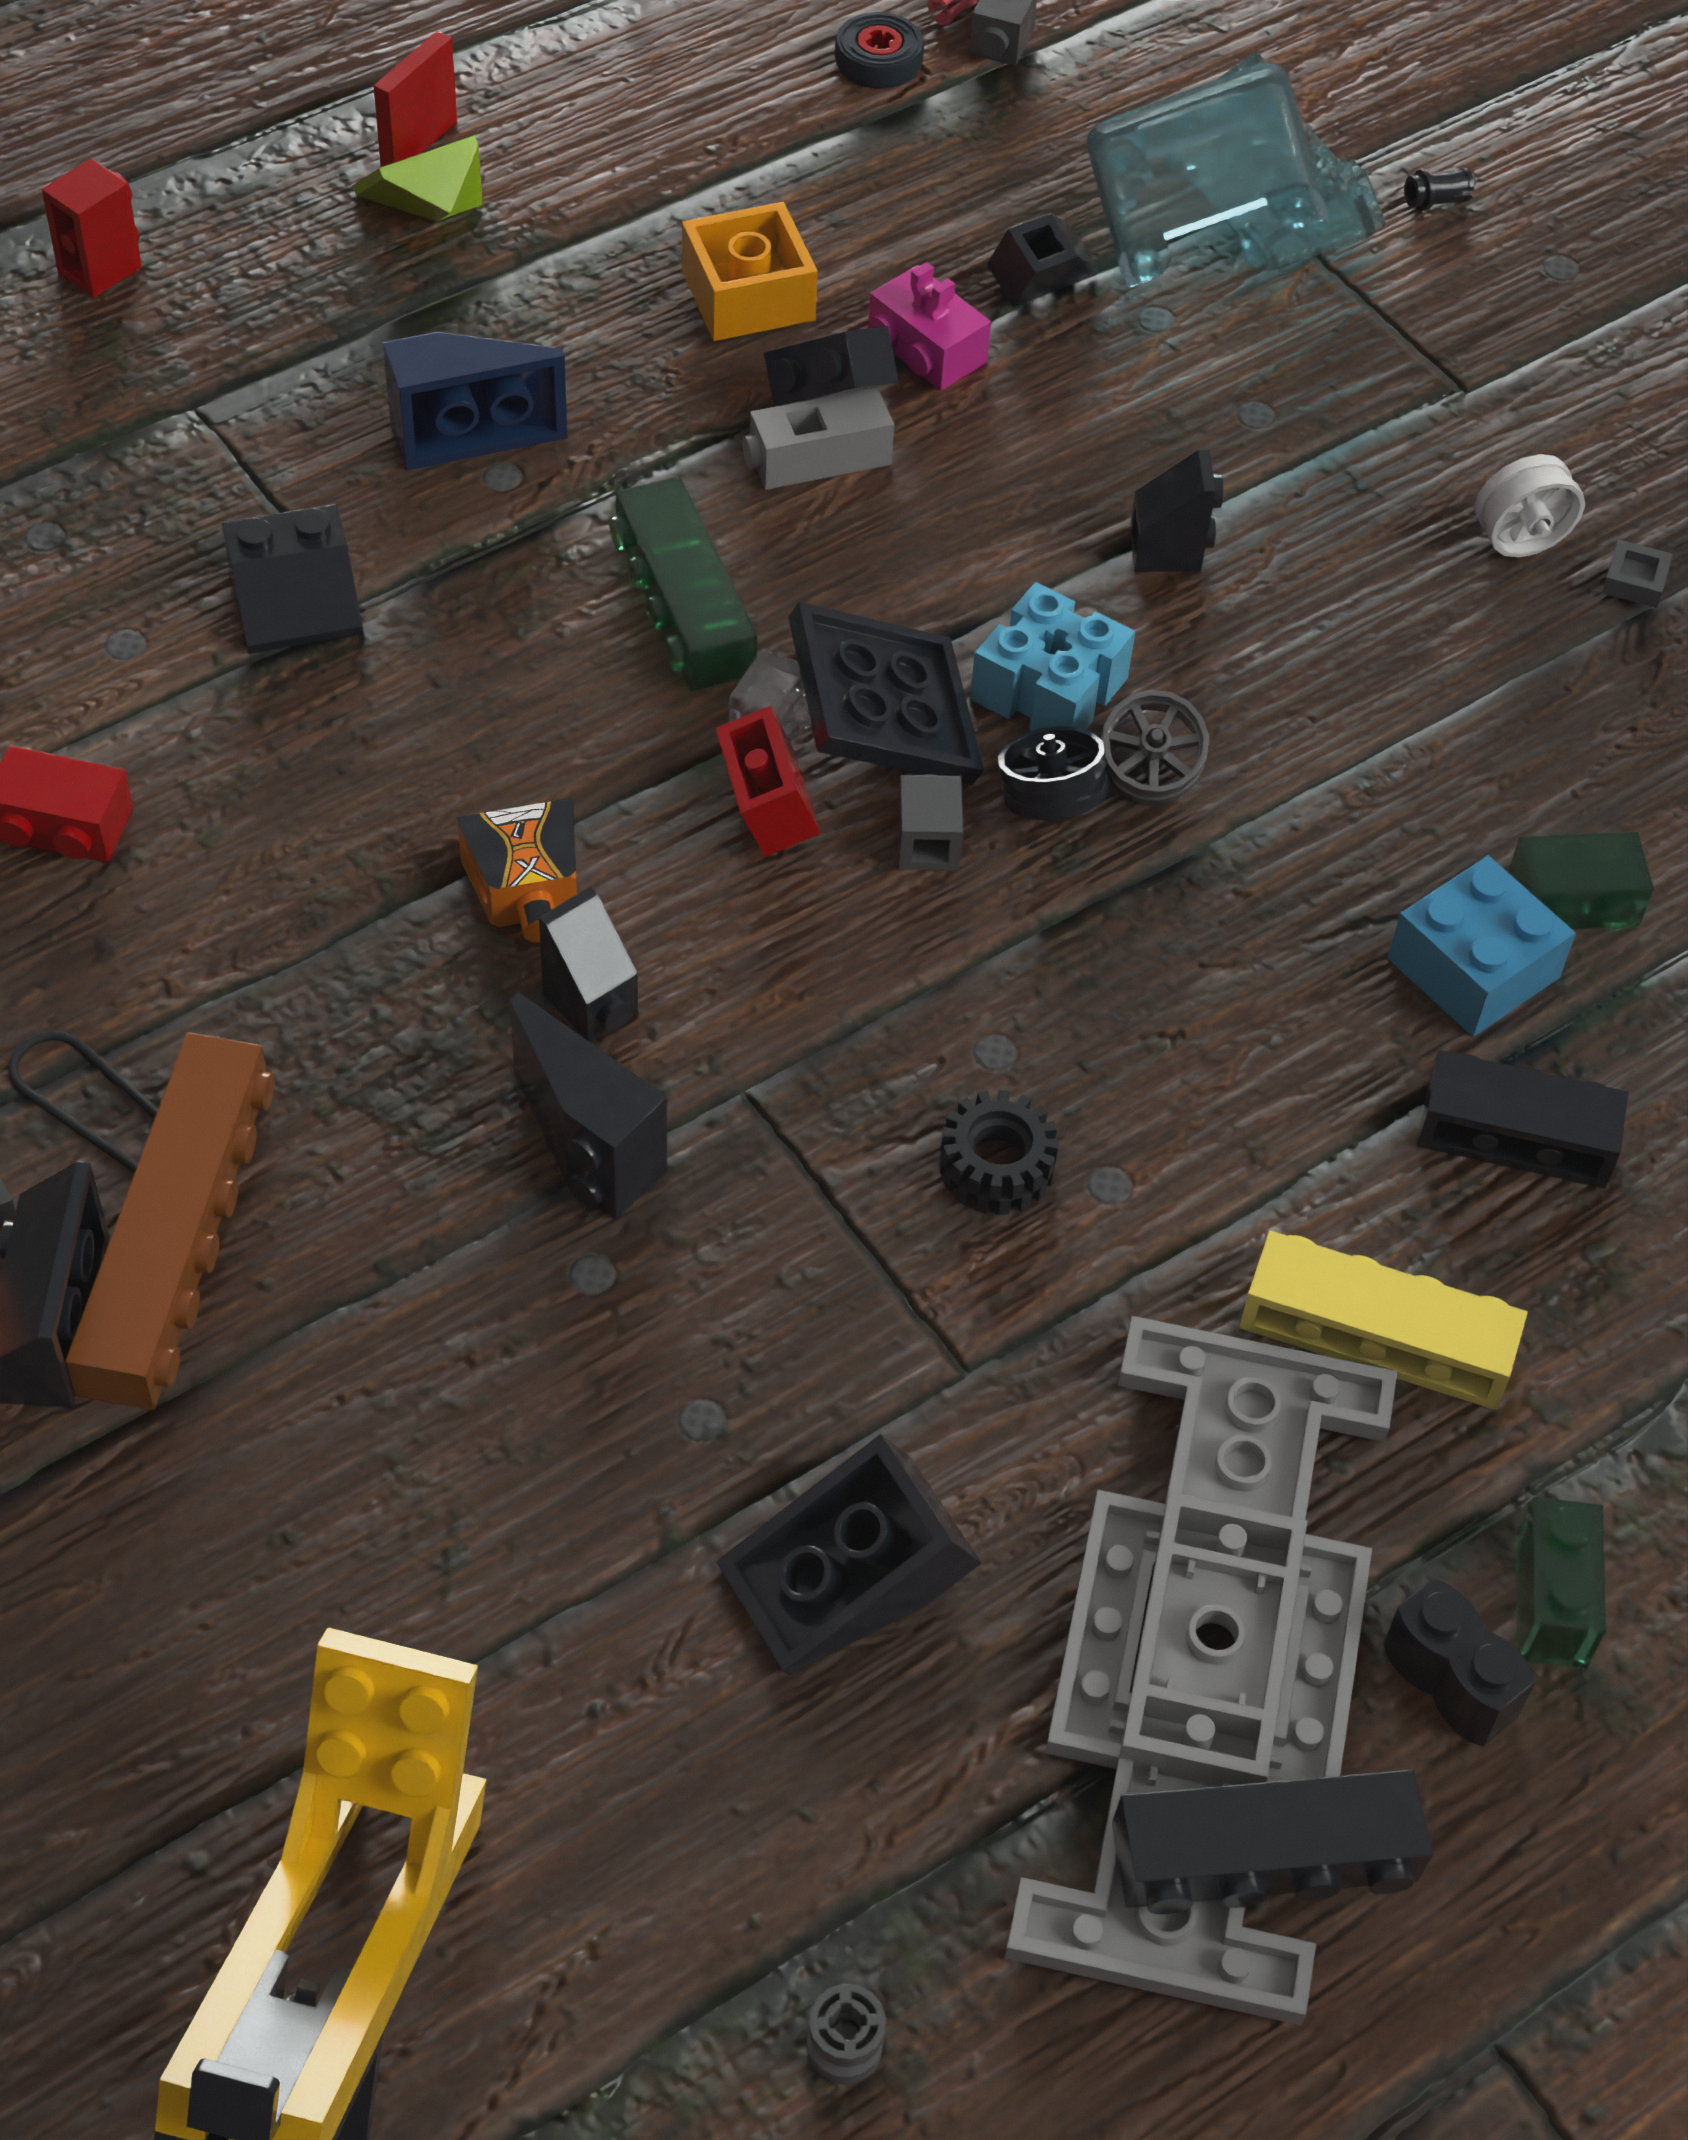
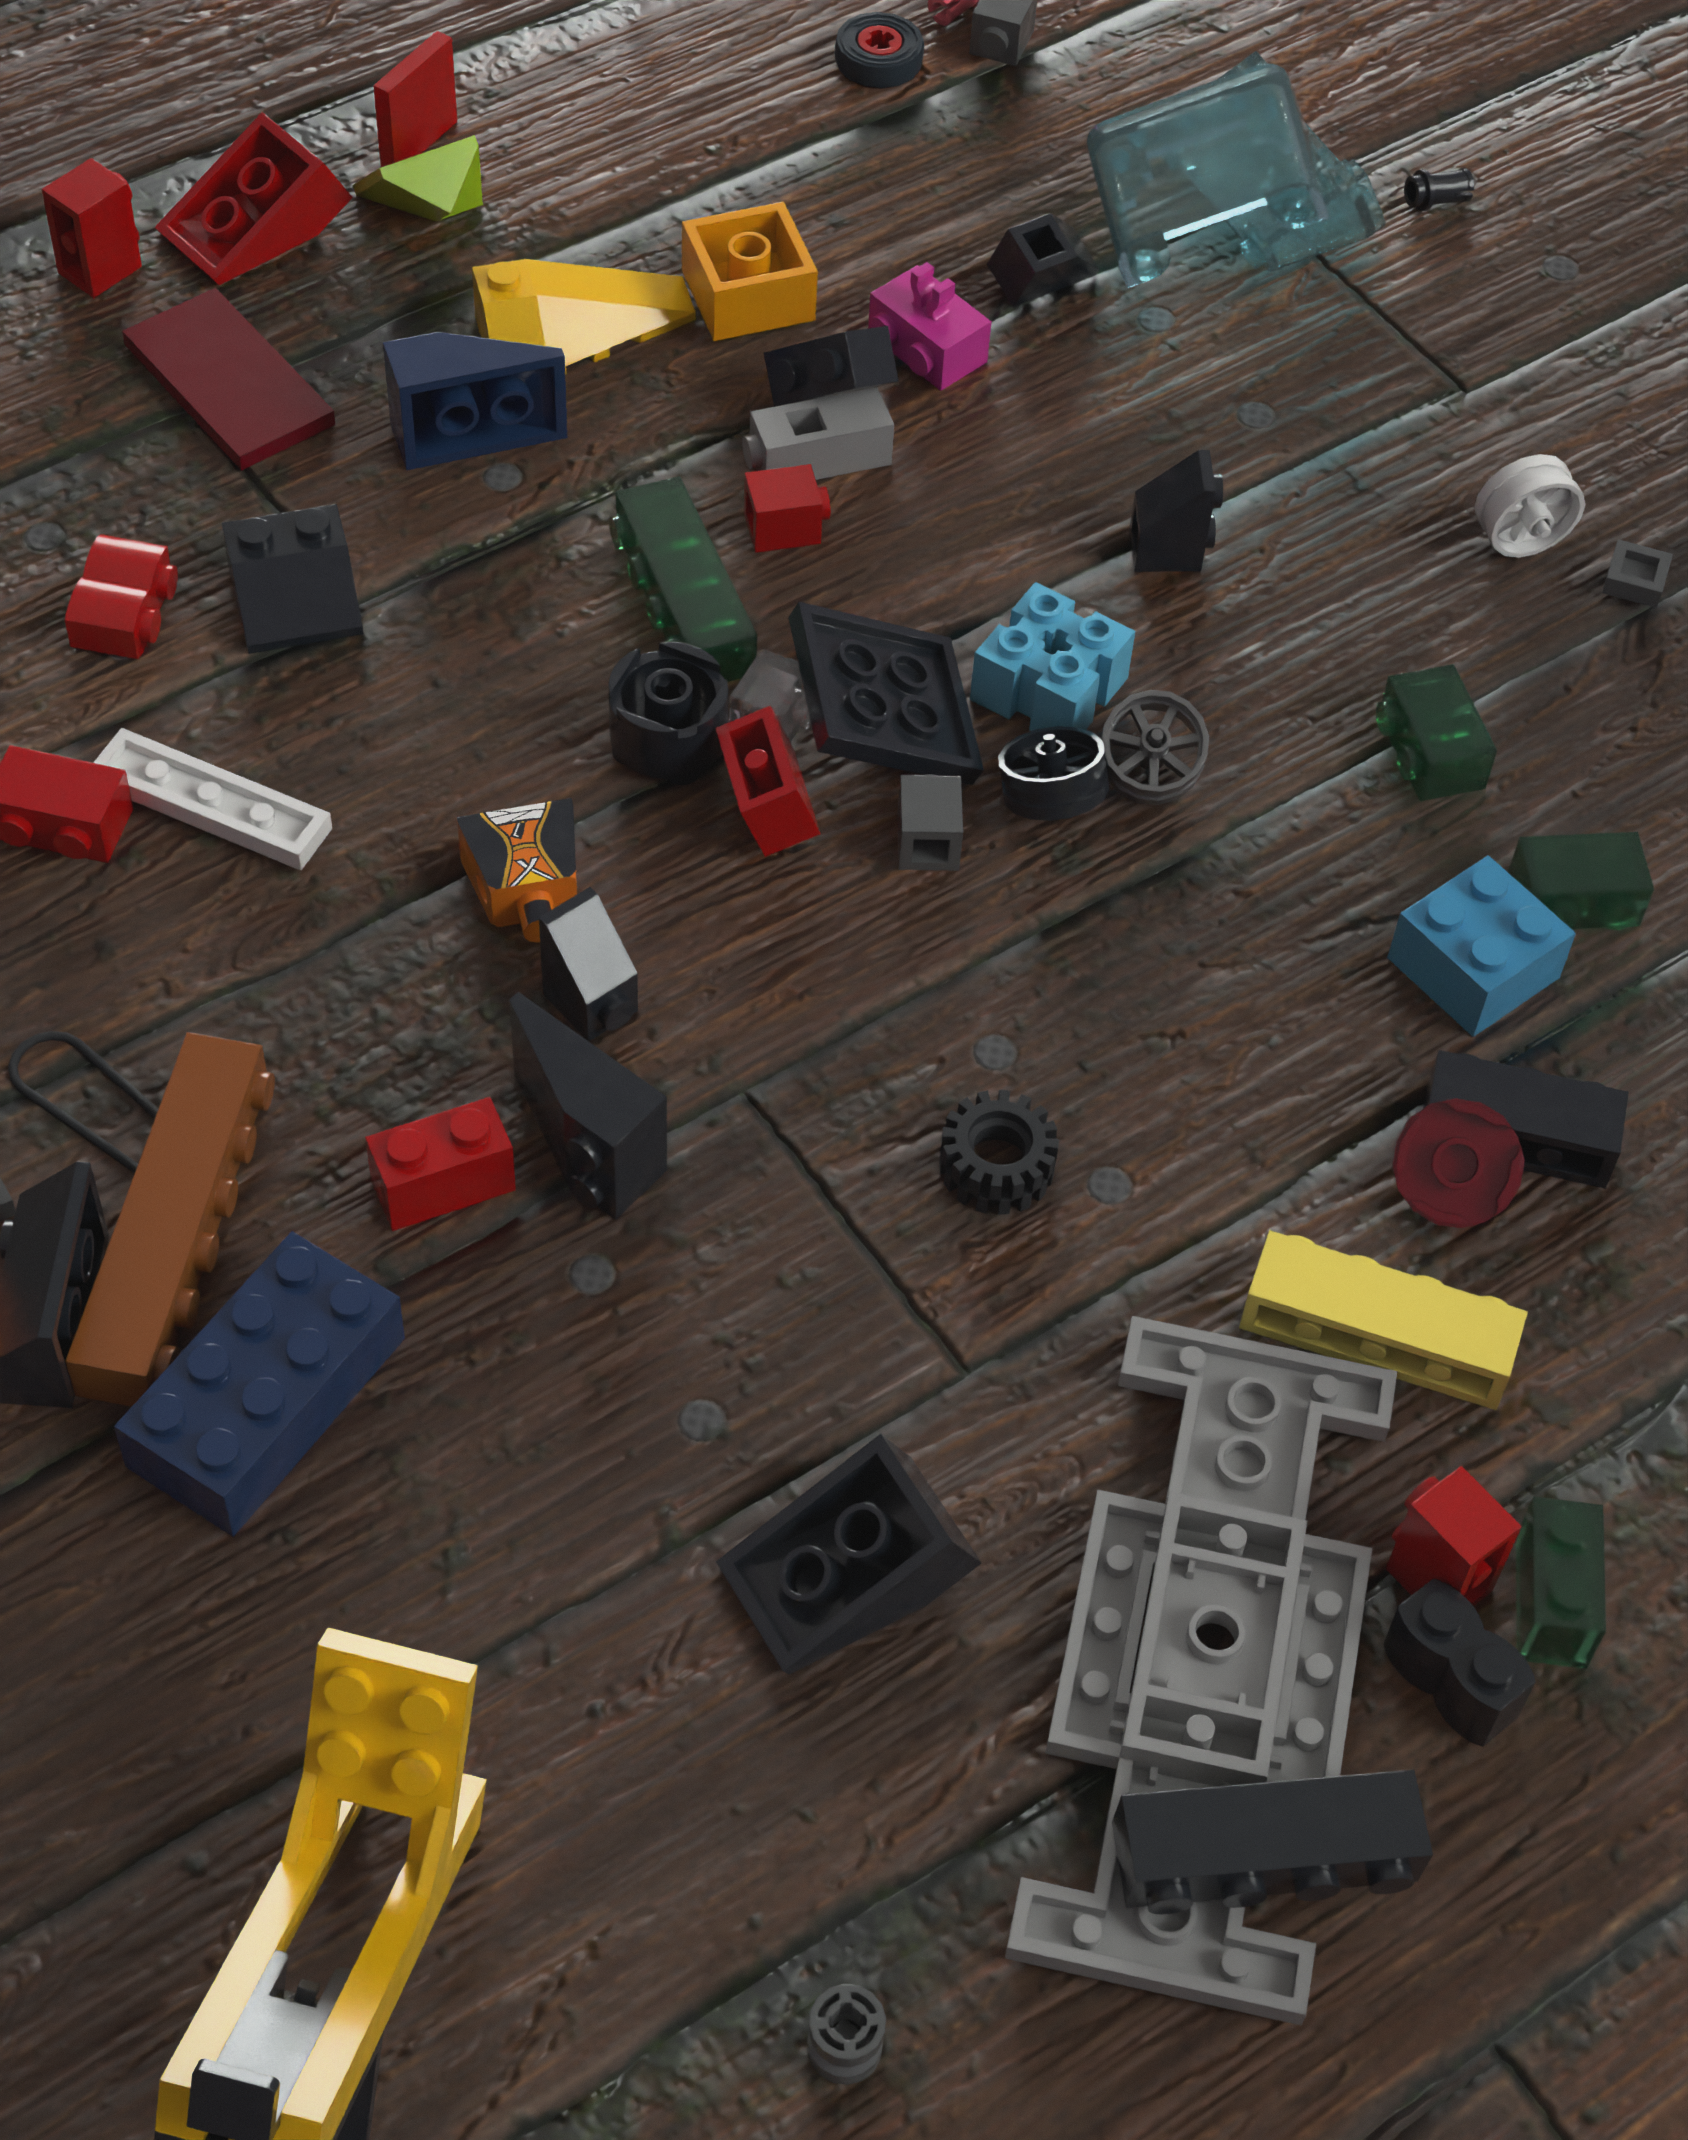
(120, 596): none -> red brick
(218, 800): none -> white plate
(229, 378): none -> dark red tile
(254, 203): none -> red slope
(261, 1383): none -> dark blue brick
(441, 1163): none -> red brick
(576, 306): none -> yellow wedge
(667, 711): none -> black brick
(784, 508): none -> red brick
(1436, 732): none -> clear green brick
(1453, 1536): none -> red brick
(1457, 1163): none -> dark red tile

